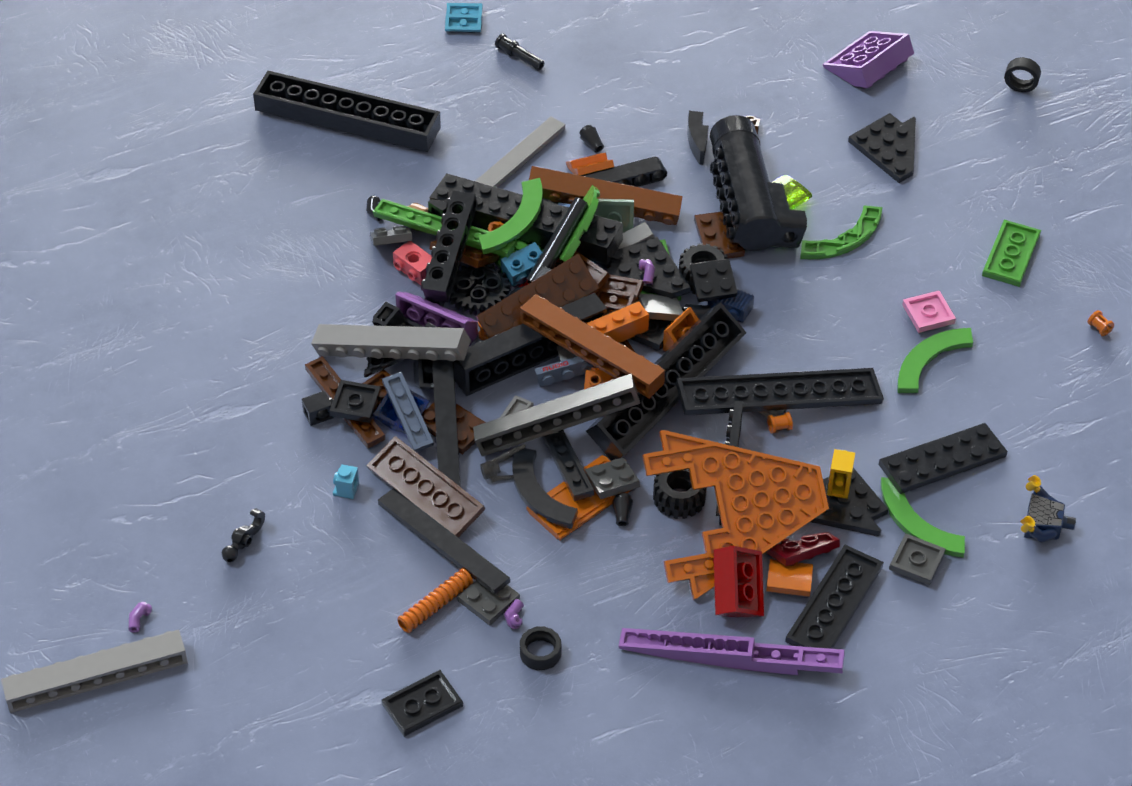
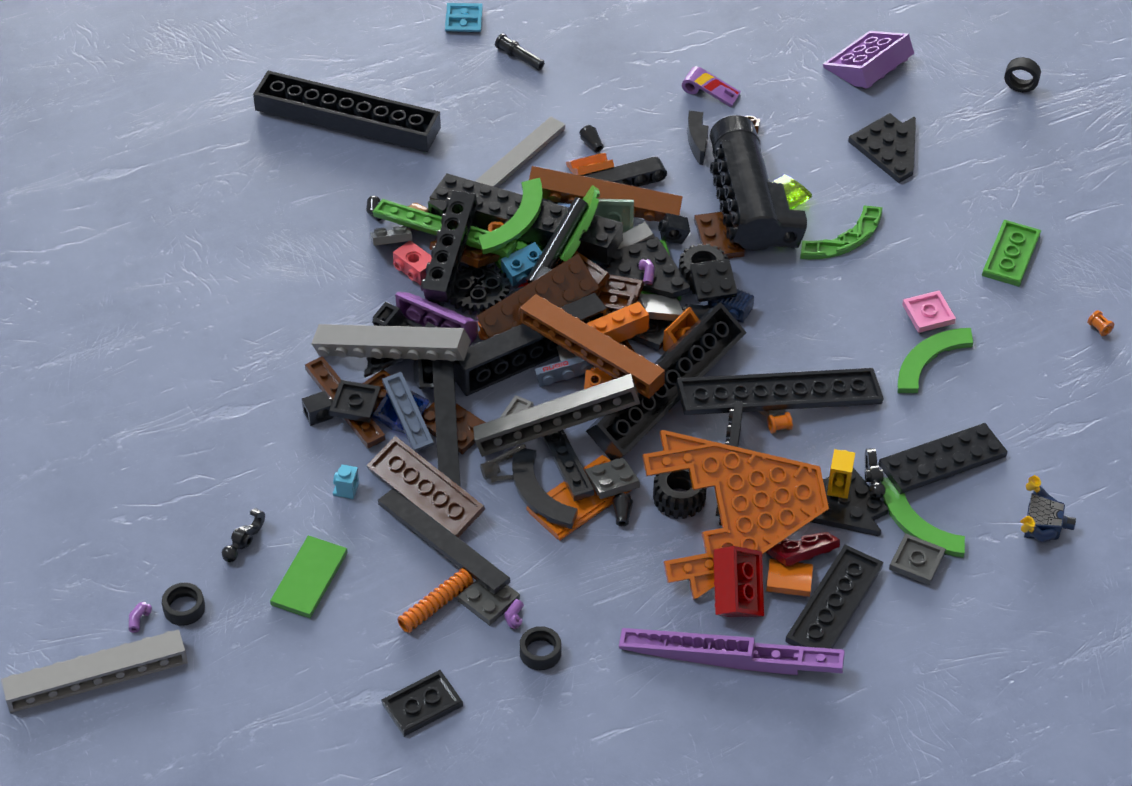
(183, 617): none -> black tyre
(308, 576): none -> bright green tile
(674, 228): none -> black brick
(701, 79): none -> medium lavender door
(874, 474): none -> black piece

